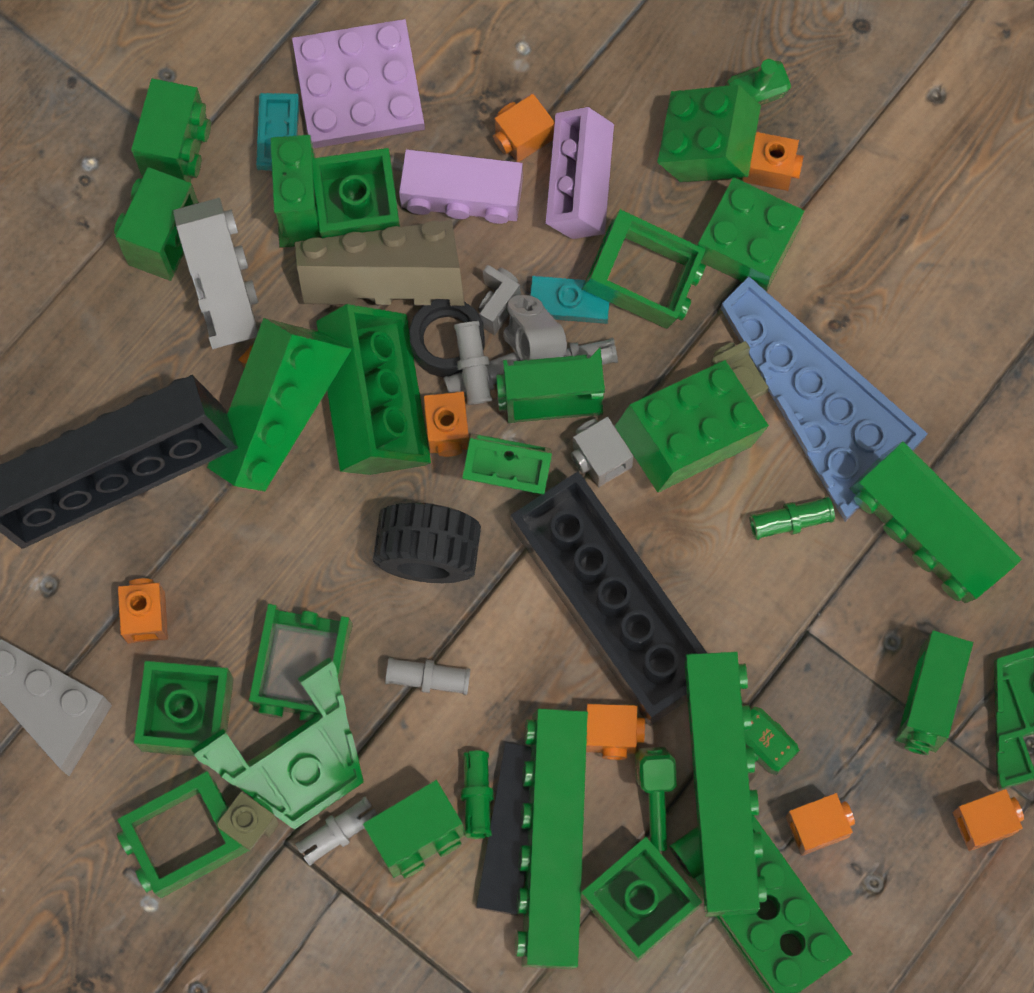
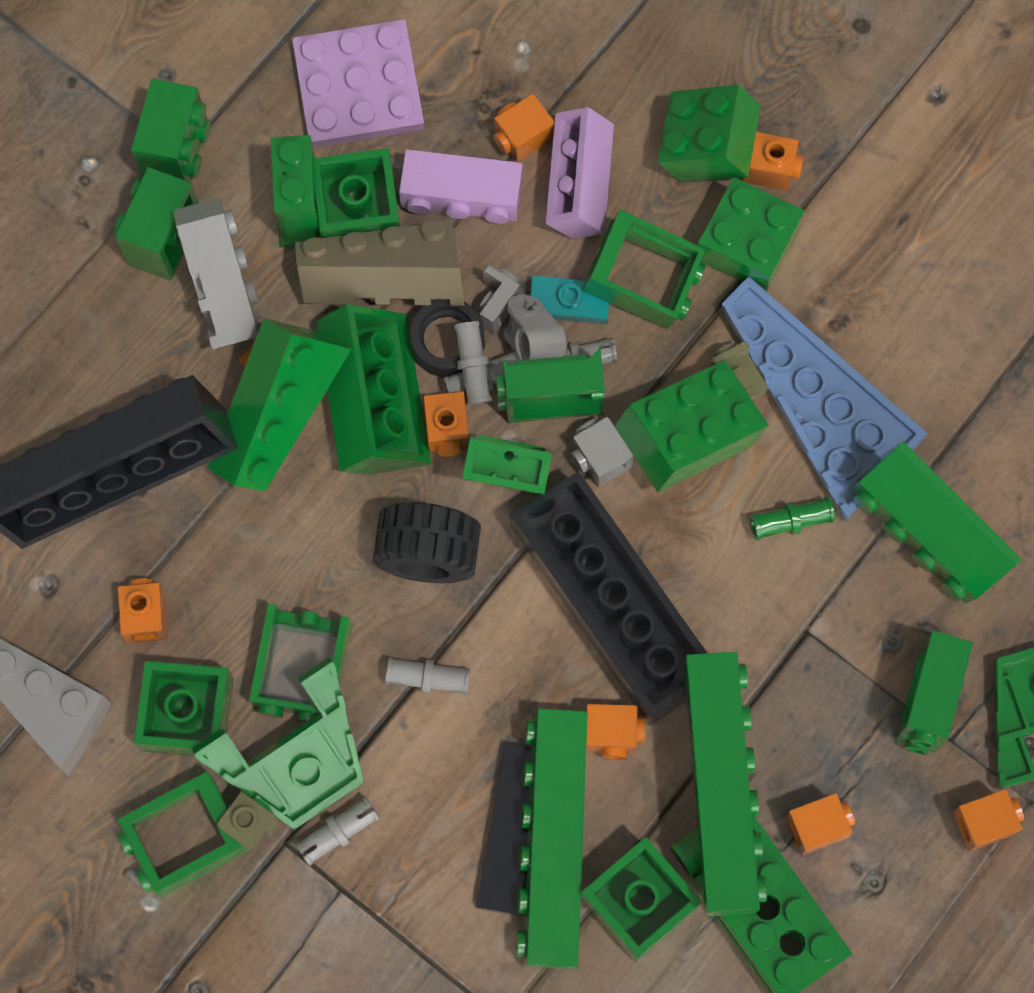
(276, 118): teal plate -> none
(416, 830): green brick -> none
(476, 794): green pin -> none
(656, 775): green piece -> none
(764, 82): green piece -> none
(770, 742): green piece -> none

